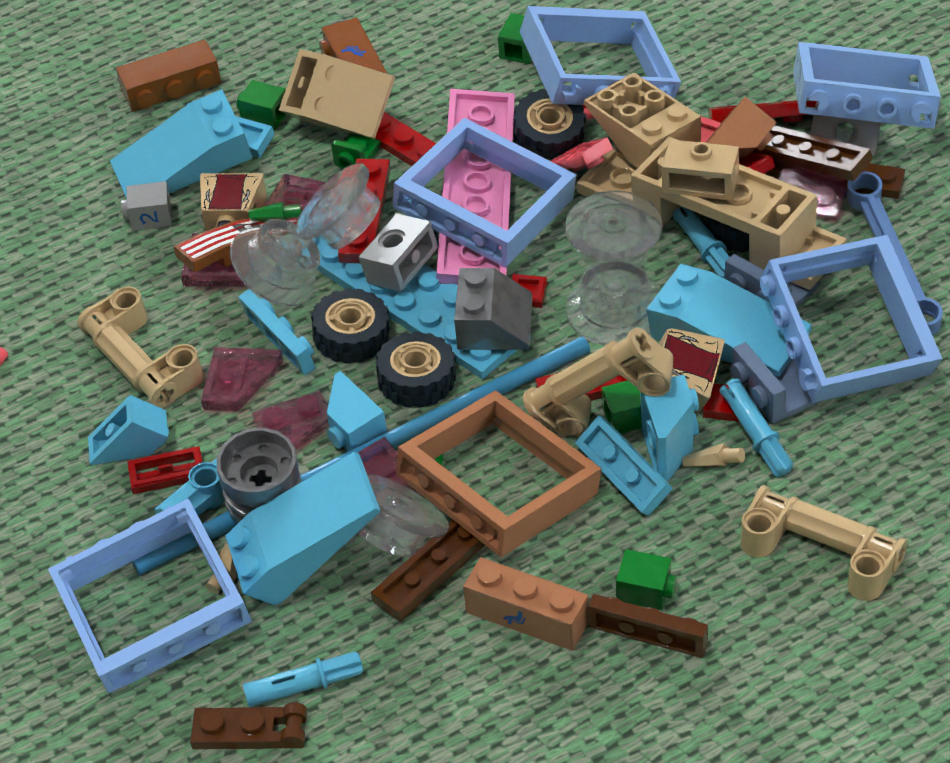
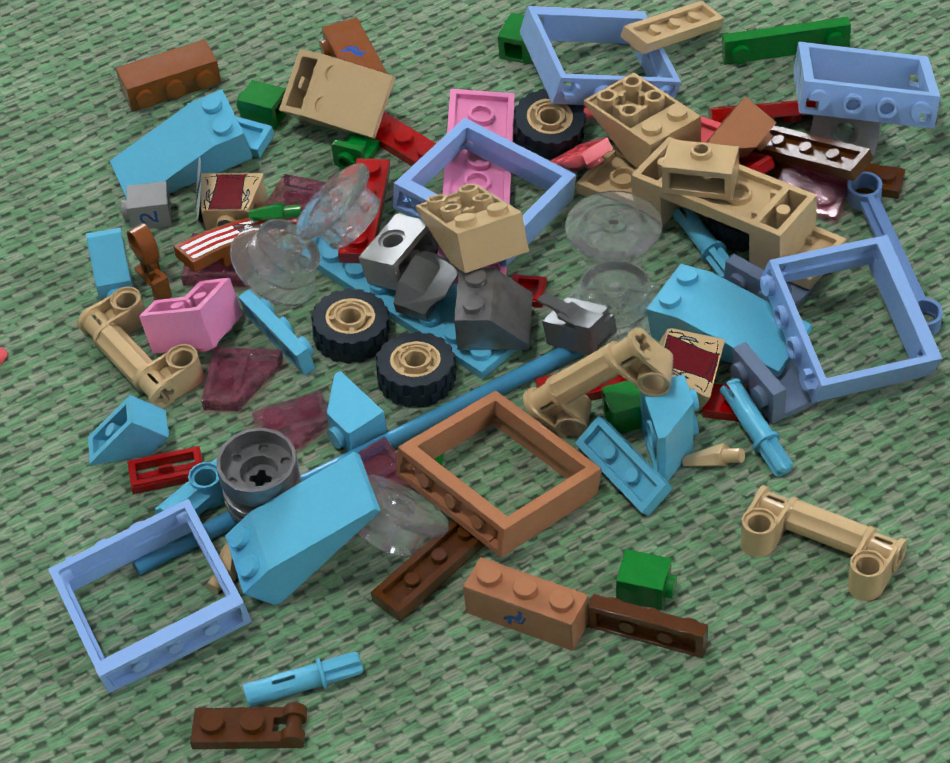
(109, 261): none -> medium azure slope
(146, 250): none -> dark orange piece
(193, 320): none -> bright pink brick
(198, 188): none -> white sticker
(424, 284): none -> dark grey slope
(474, 227): none -> tan slope
(577, 324): none -> dark grey piece
(671, 27): none -> tan plate
(783, 40): none -> green plate

